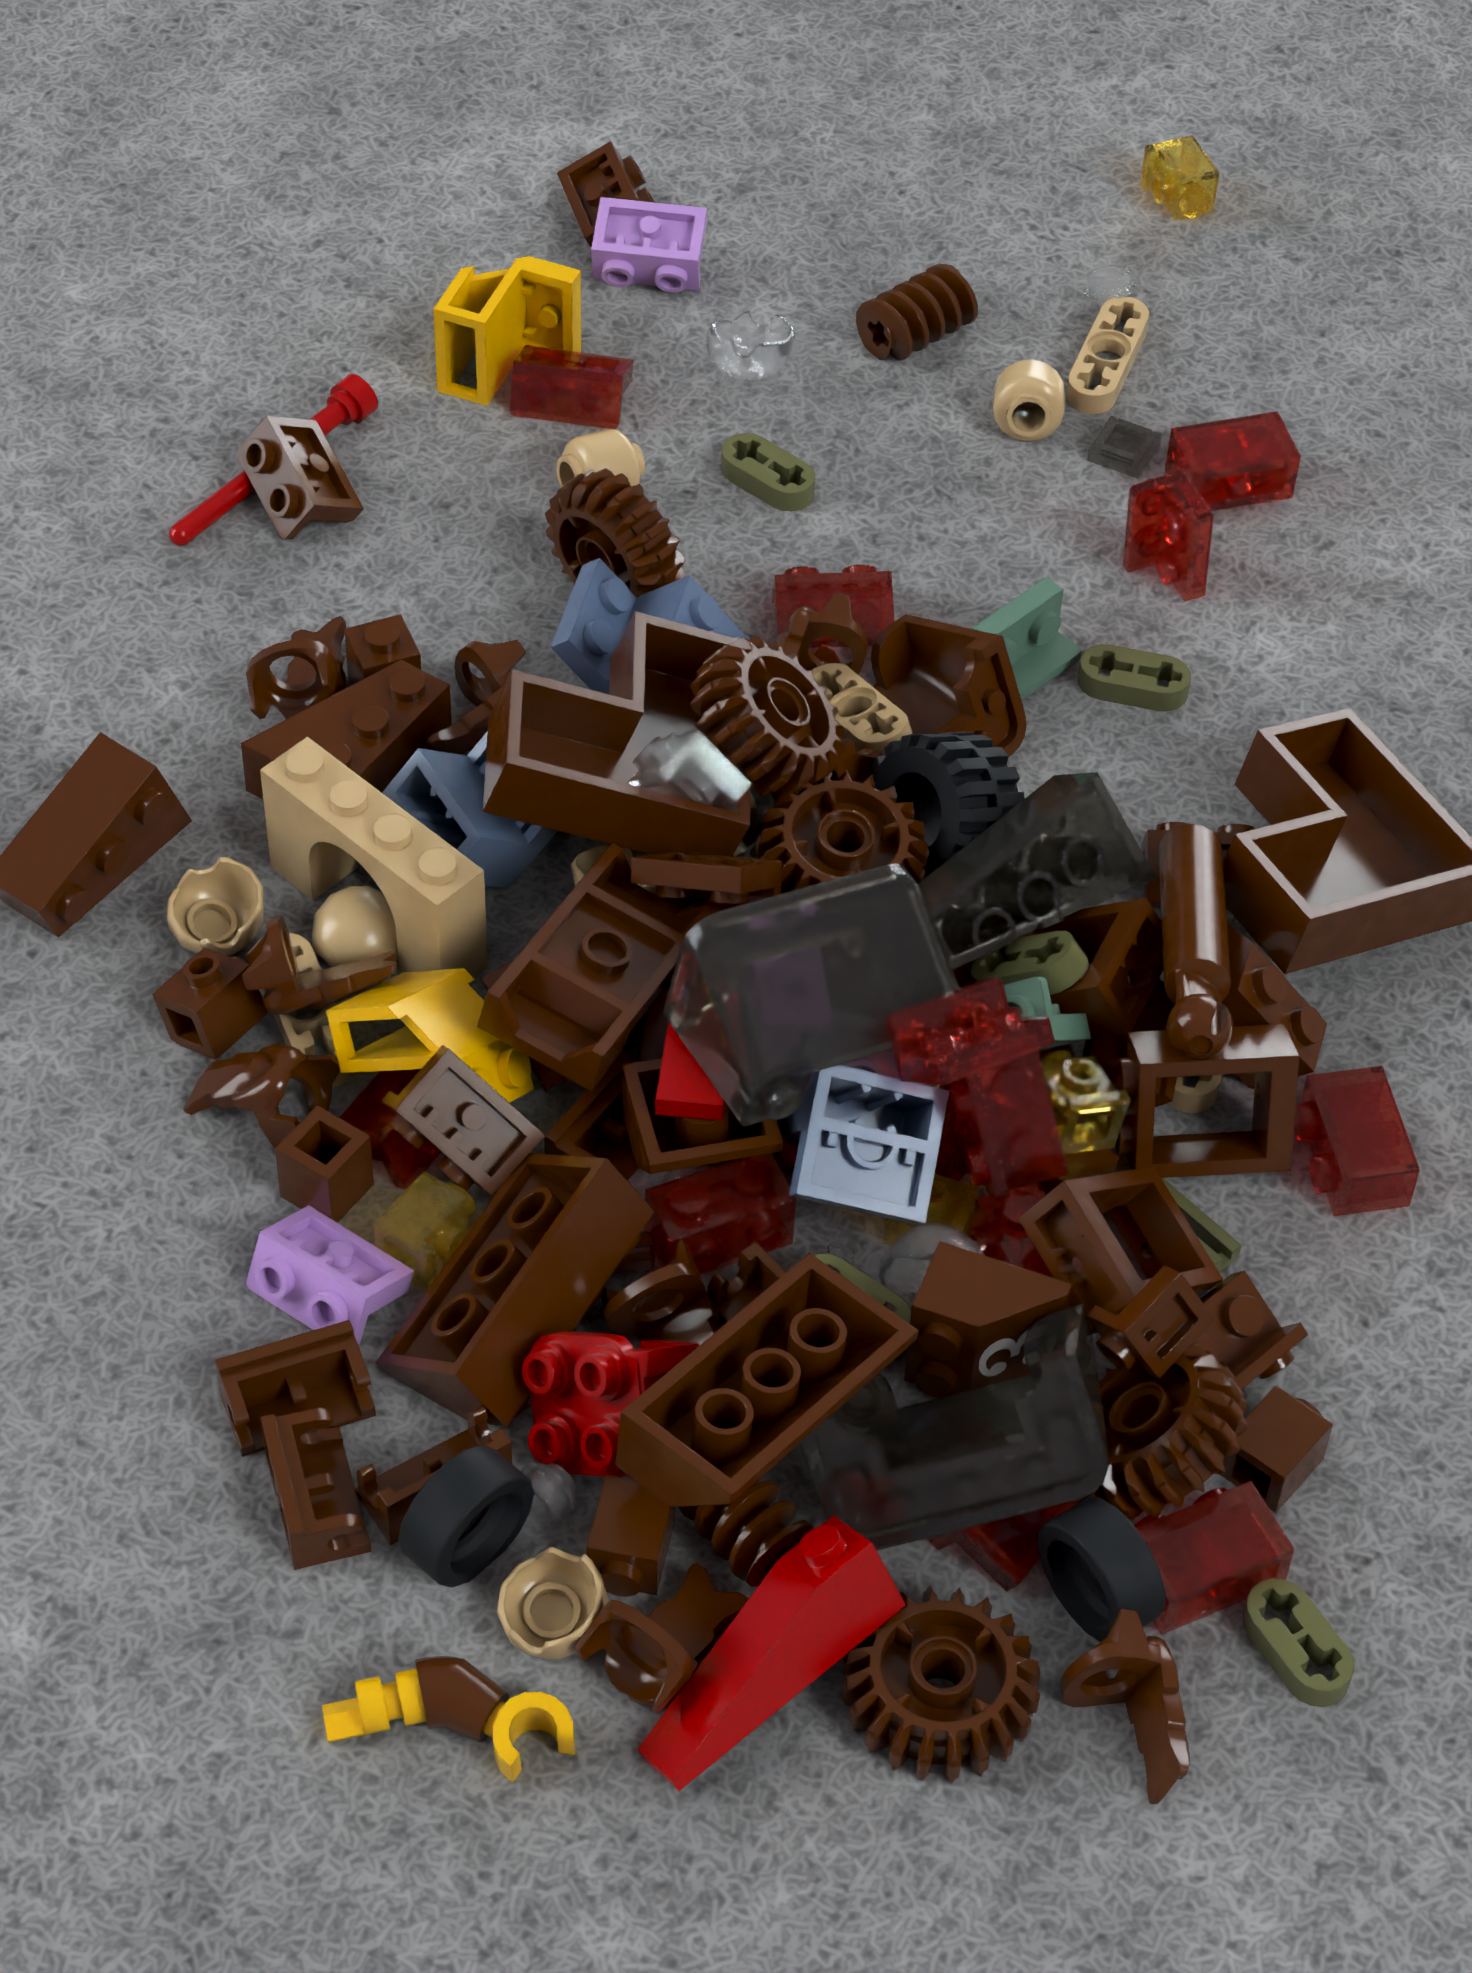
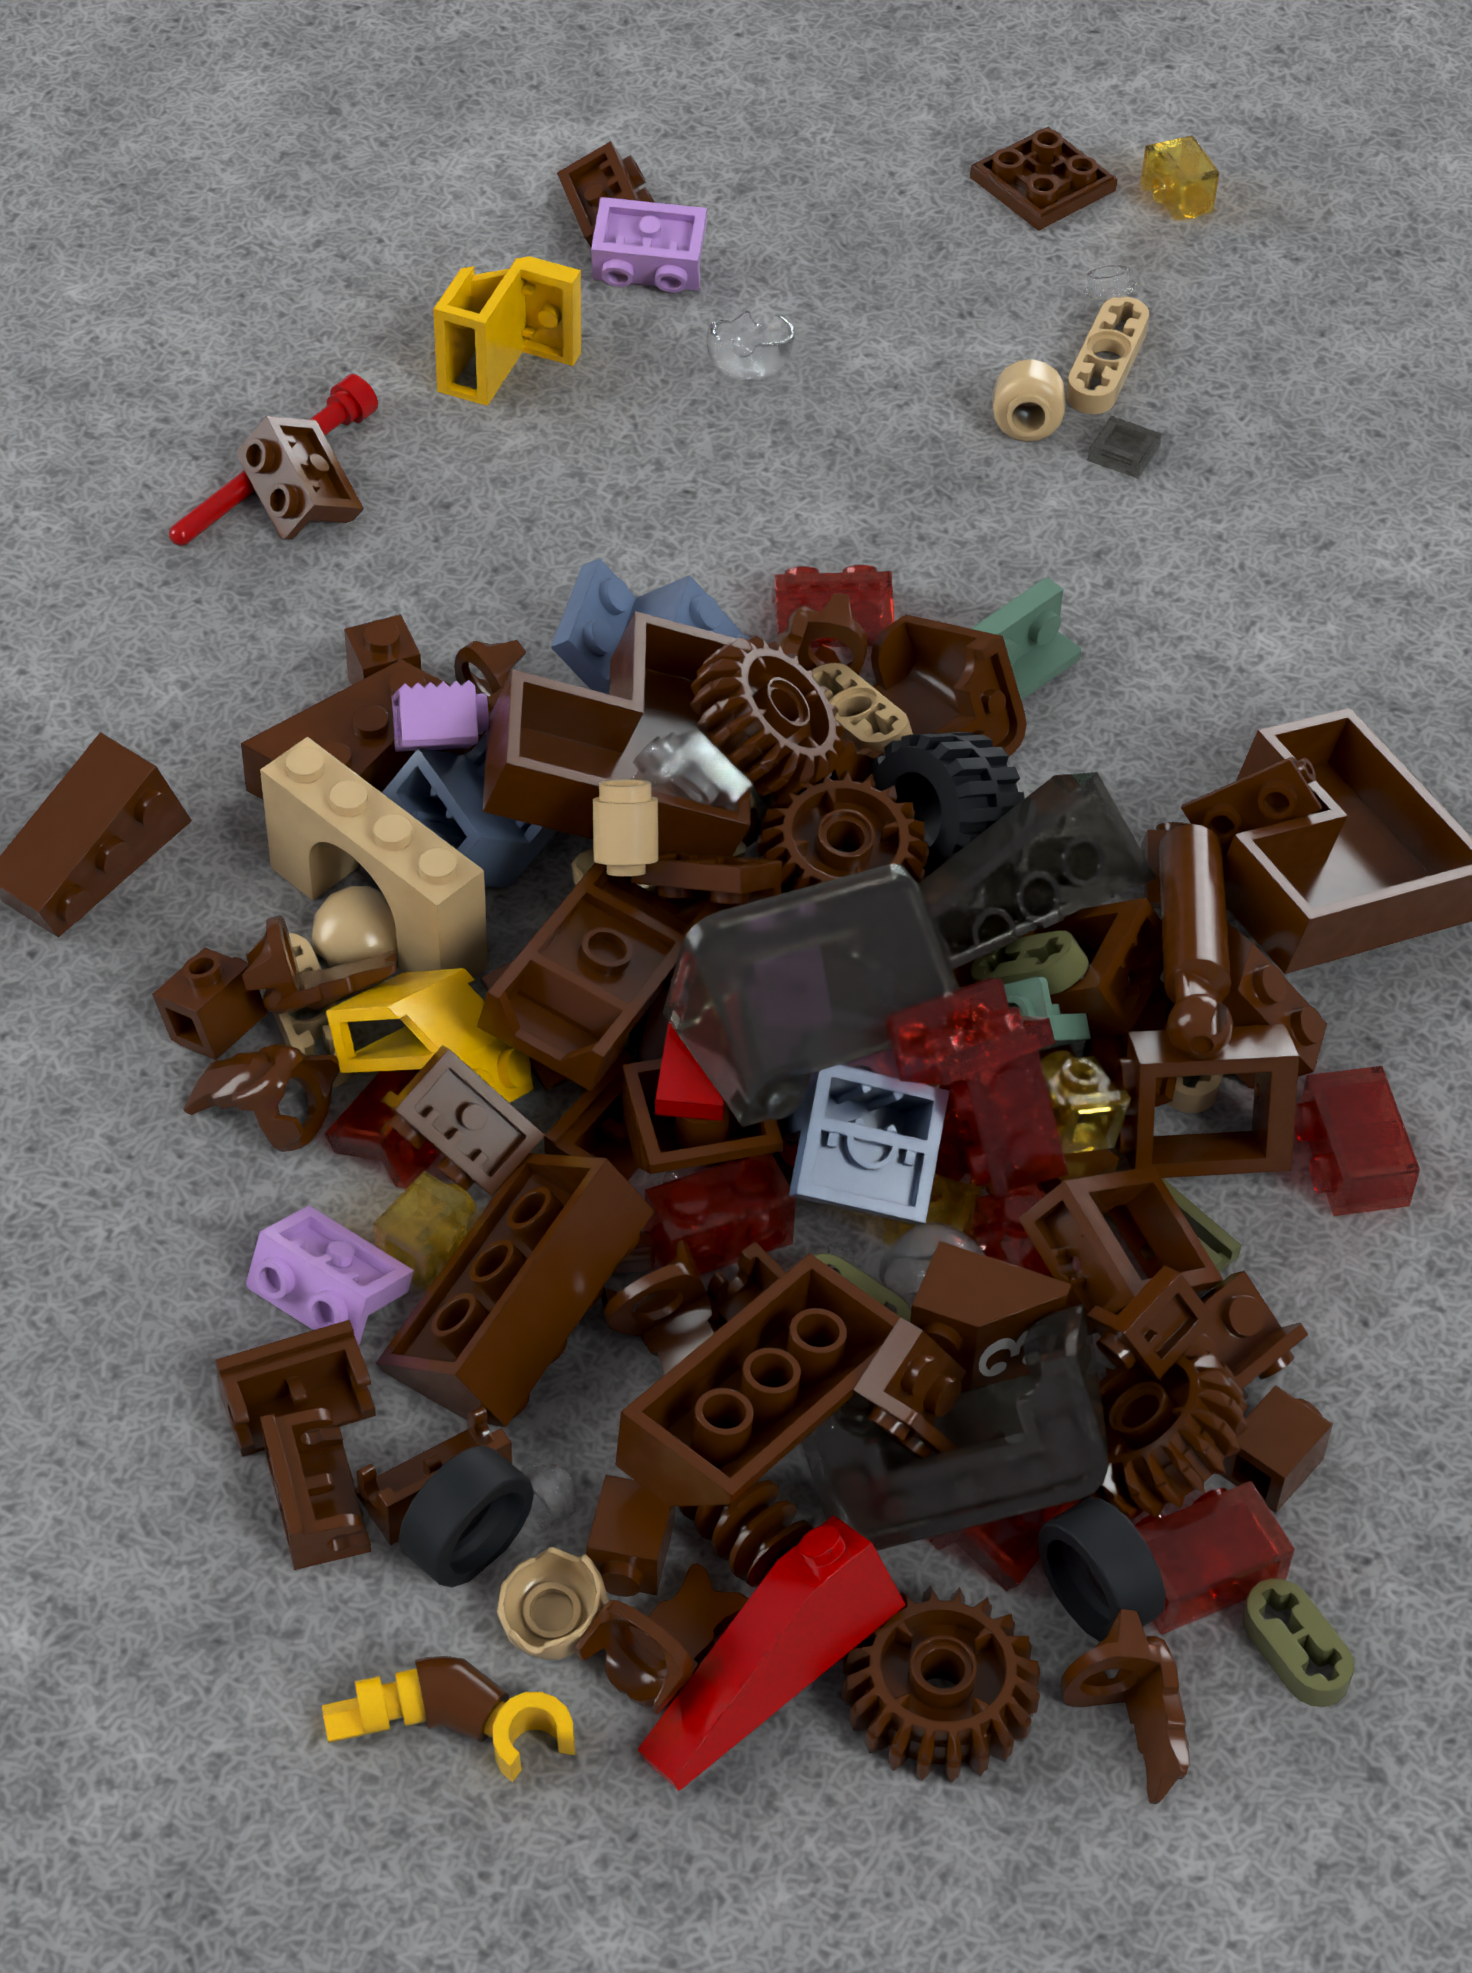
(217, 908): tan hair -> none
(311, 675): reddish brown hair -> none
(325, 1164): reddish brown brick -> none
(438, 716): none -> lavender brick
(569, 386): clear red bracket -> none
(581, 1388): red piece -> none
(599, 451): tan head -> none
(615, 522): reddish brown gear -> none
(625, 827): none -> tan brick
(767, 472): olive beam -> none
(910, 1387): none -> reddish brown bracket
(916, 312): reddish brown piece -> none
(1043, 178): none -> reddish brown tile
(1134, 677): olive beam -> none
(1169, 529): clear red bracket -> none
(1226, 455): clear red brick -> none
(1256, 800): none -> reddish brown hinge

